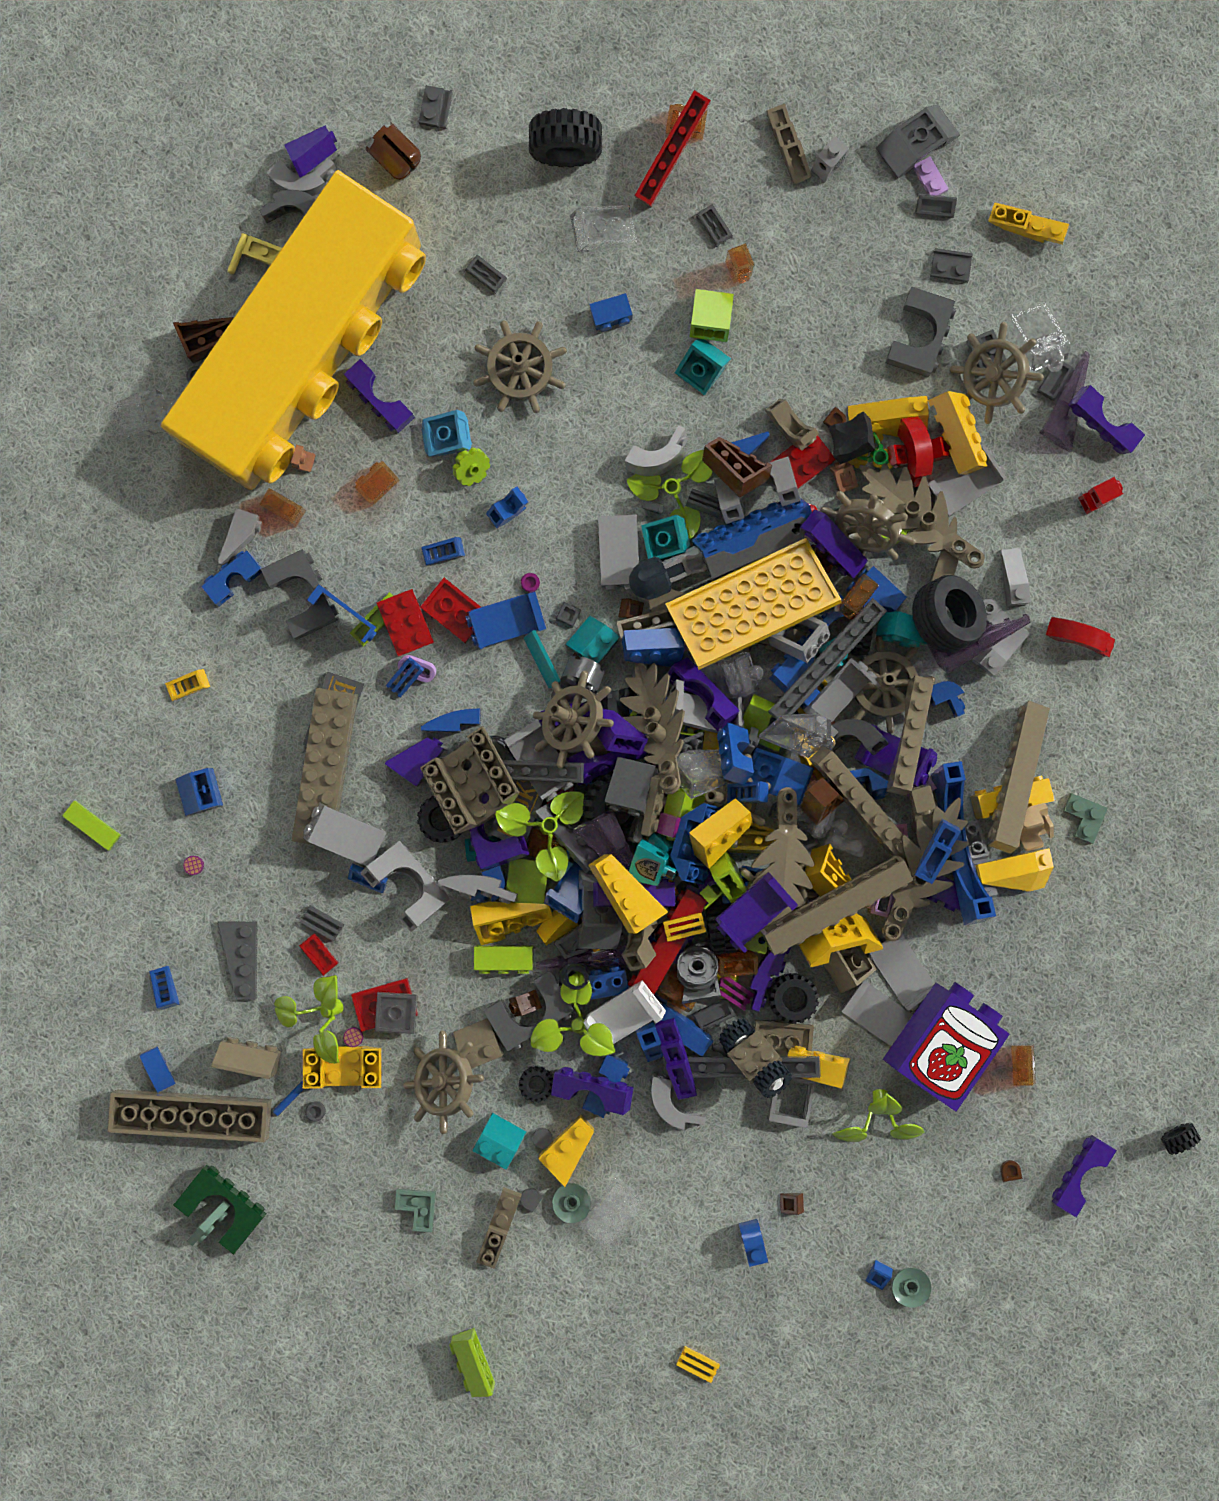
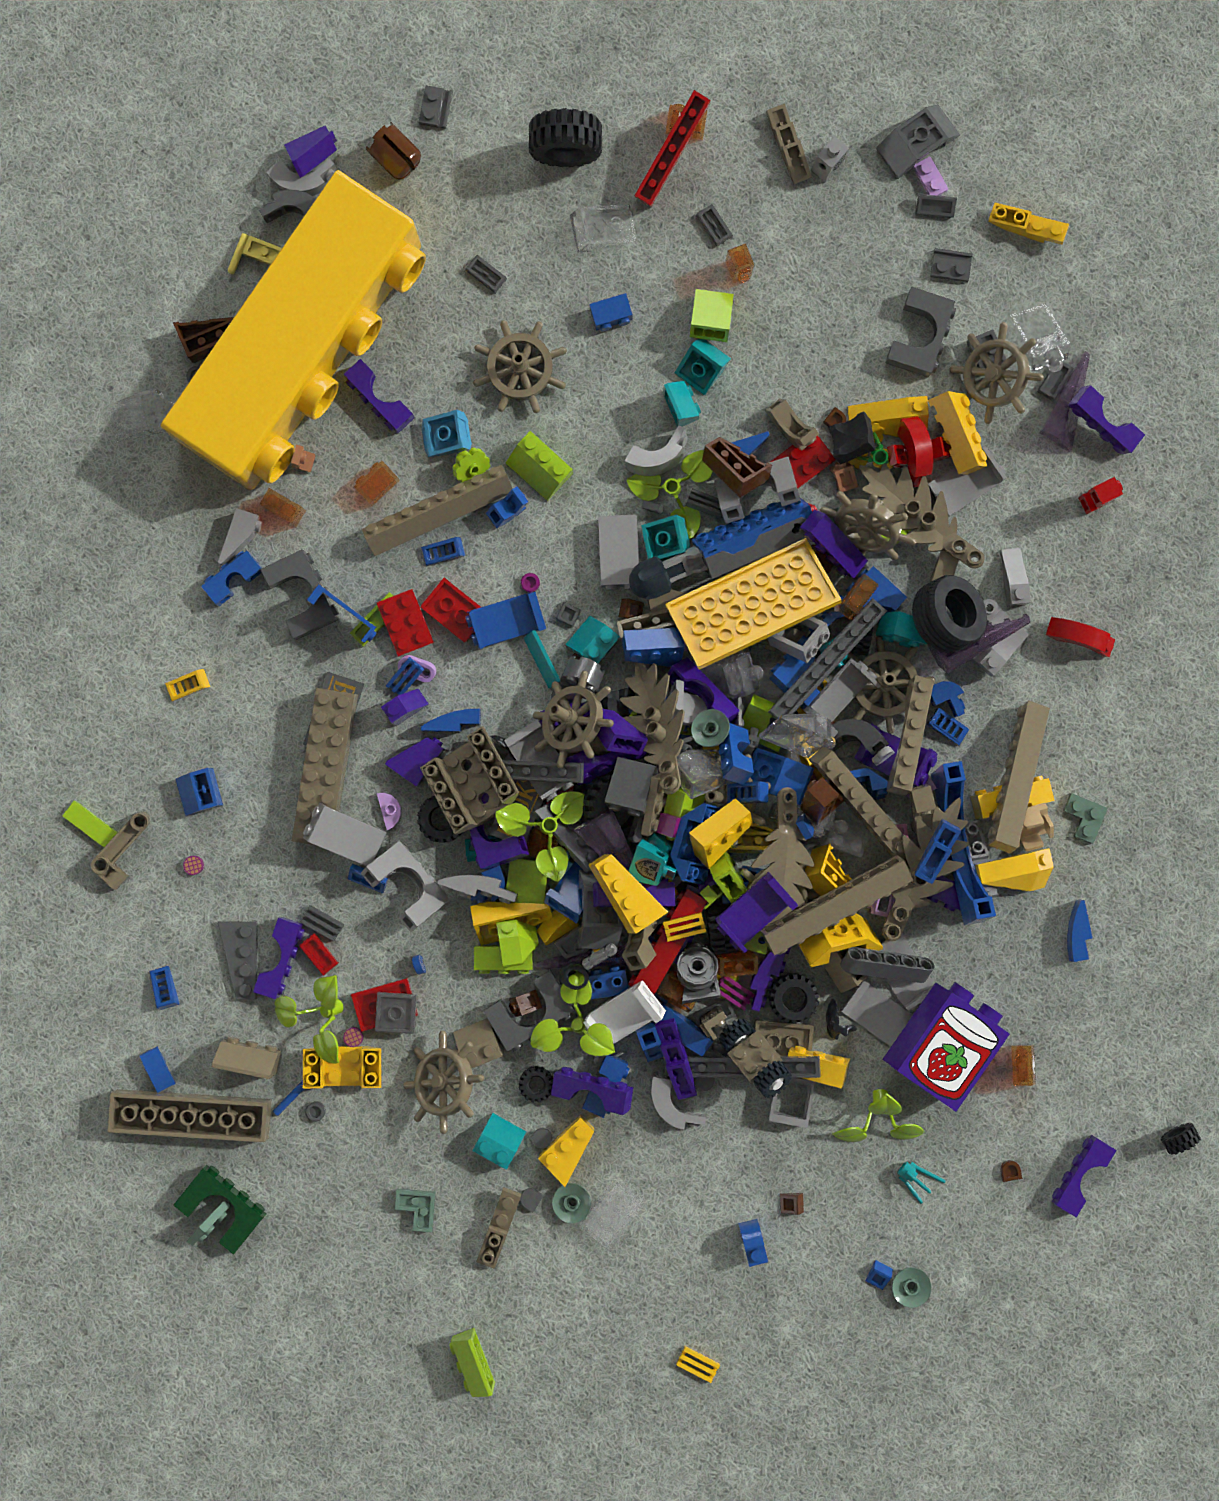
(112, 874): none -> dark tan piece
(287, 935): none -> dark purple arch
(390, 809): none -> lavender plate
(404, 706): none -> dark purple slope
(418, 964): none -> blue tile
(437, 510): none -> dark tan brick
(516, 941): none -> lime slope
(539, 466): none -> lime slope
(599, 956): none -> light grey axle
(681, 403): none -> teal slope
(705, 722): none -> sand green dish
(714, 1018): none -> dark tan bracket
(805, 826): none -> blue tile
(832, 1020): none -> black piece
(882, 755): none -> white tile
(887, 965): none -> dark grey beam
(908, 1172): none -> teal plant
(932, 723): none -> blue slope
(1078, 932): none -> blue slope

